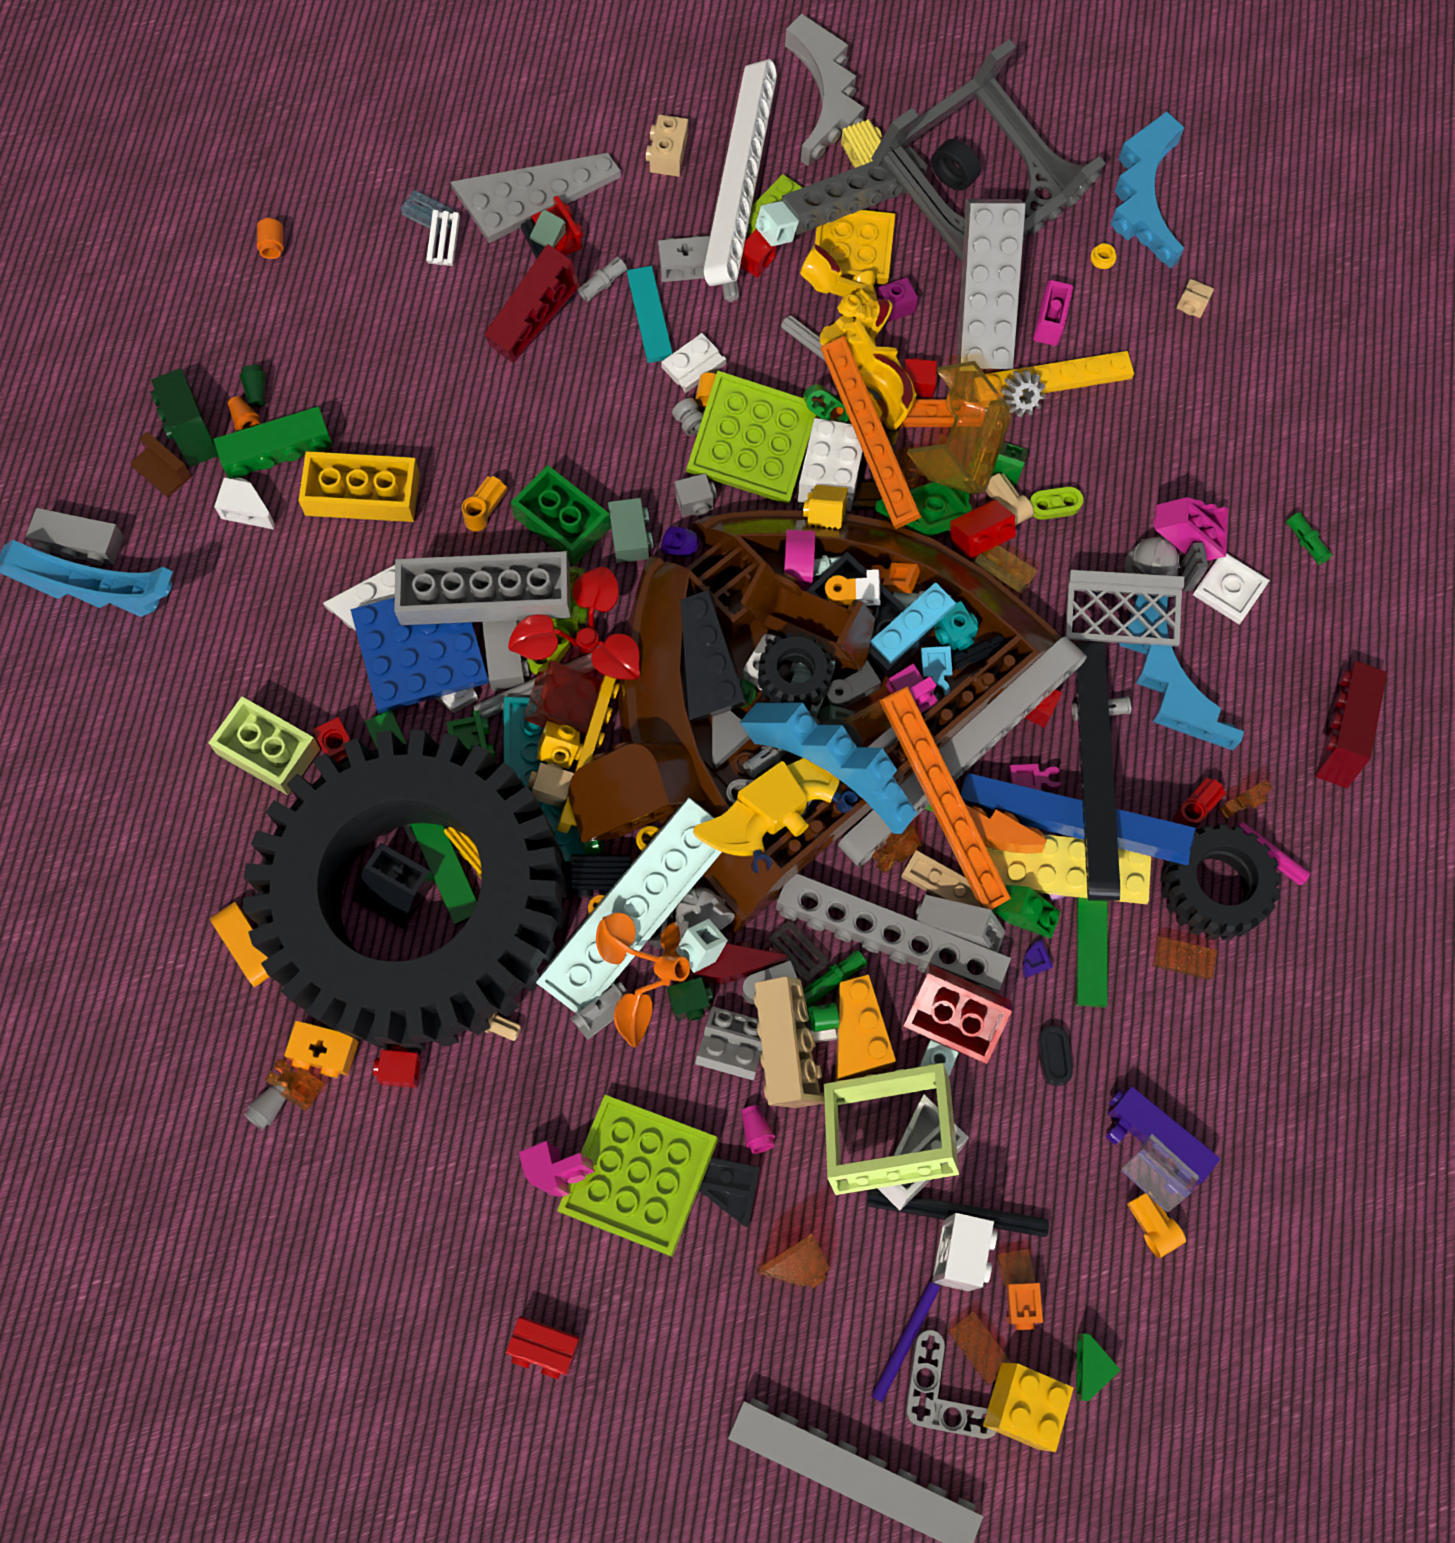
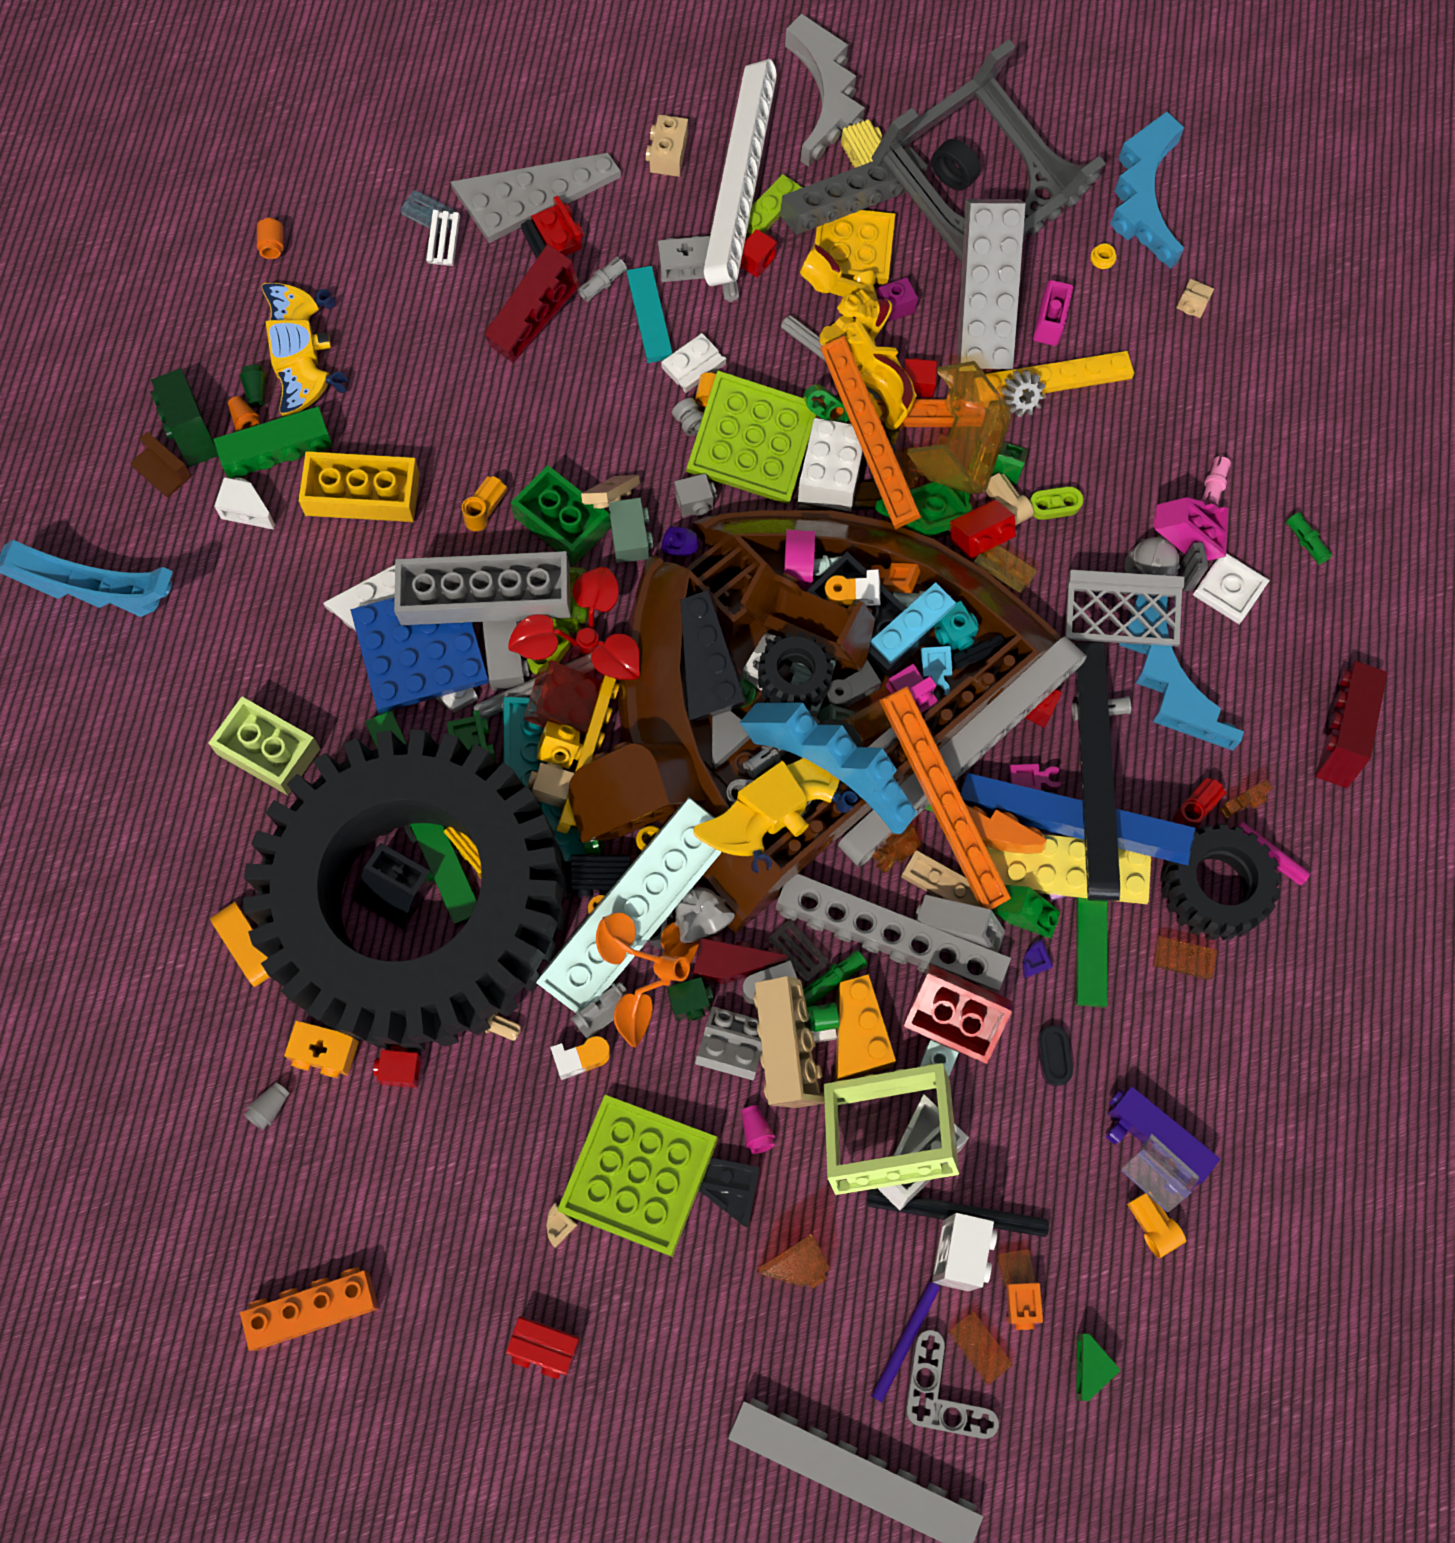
(74, 537): light grey brick -> none
(295, 346): none -> torso
(299, 1087): clear orange plate -> none
(308, 1310): none -> orange brick
(329, 733): red brick -> none
(548, 229): sand green slope -> none
(549, 1173): dark pink brick -> none
(558, 1226): none -> tan tile
(582, 1058): none -> leg
(610, 490): none -> tan tile
(701, 945): light aqua brick -> none
(776, 223): light aqua brick -> none
(826, 506): yellow brick -> none
(1028, 1406): yellow brick -> none
(1216, 481): none -> bright pink pin

